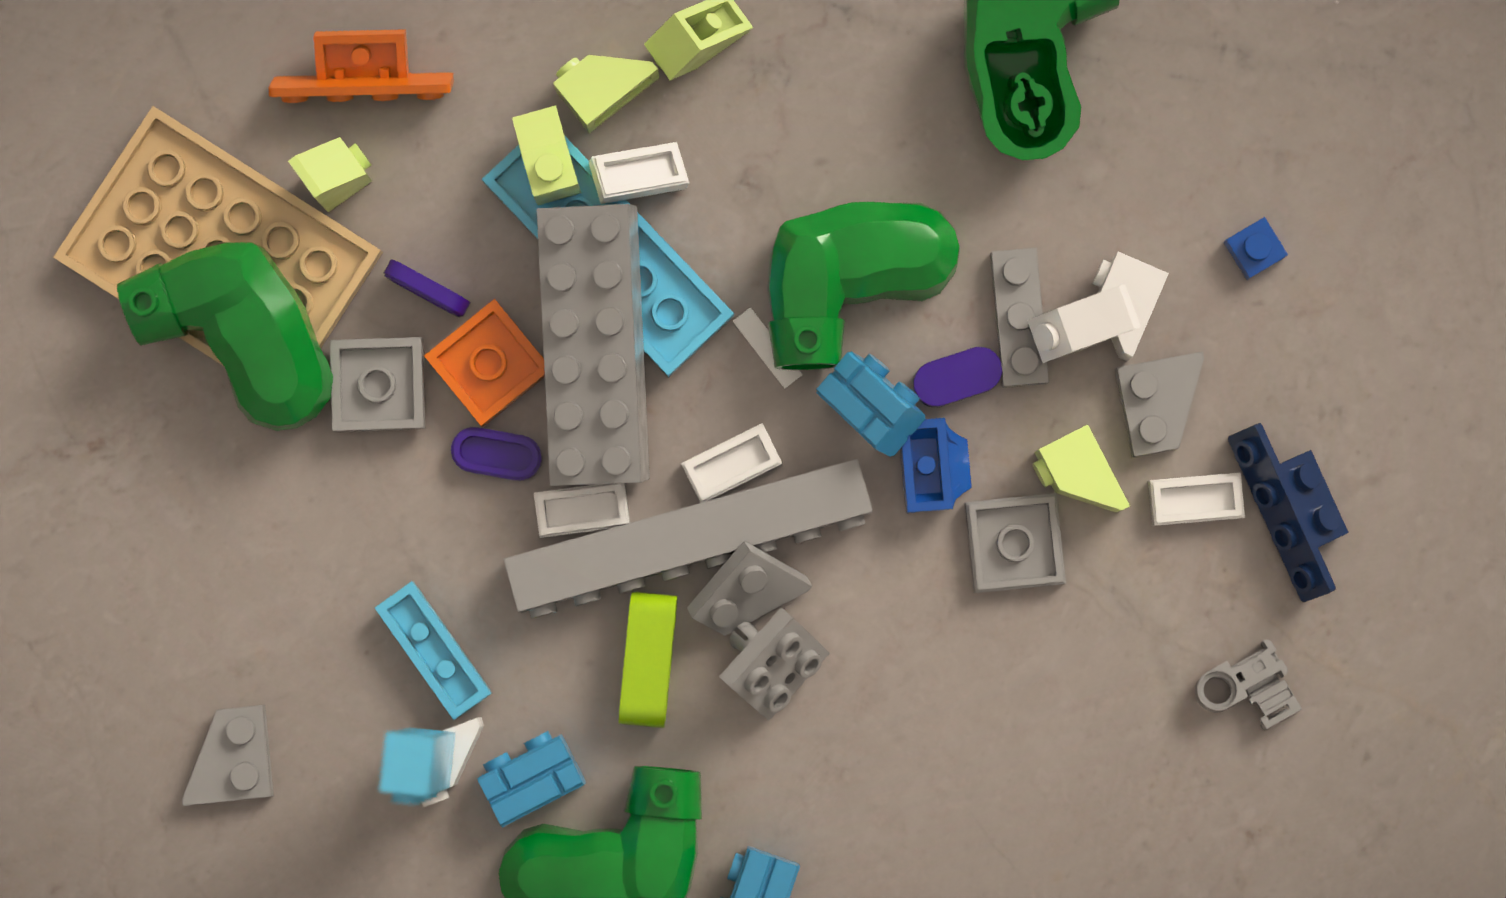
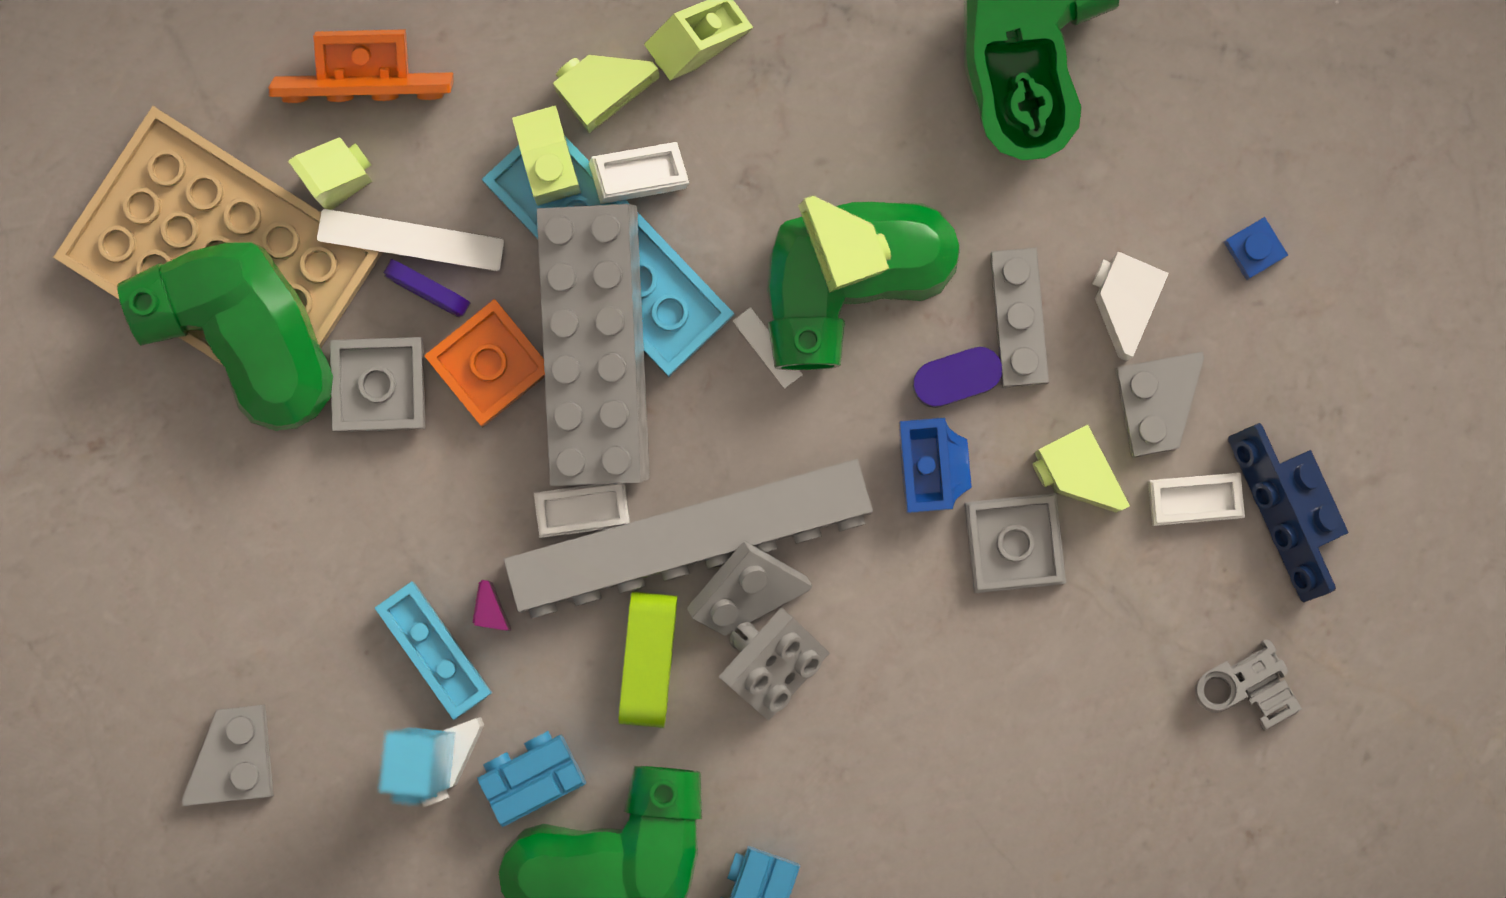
(410, 240): none -> white sticker
(488, 608): none -> magenta slope
(496, 454): dark purple tile -> none
(732, 463): white tile -> none
(843, 244): none -> yellowish green slope
(871, 402): dark azure brick -> none
(1084, 323): white slope -> none

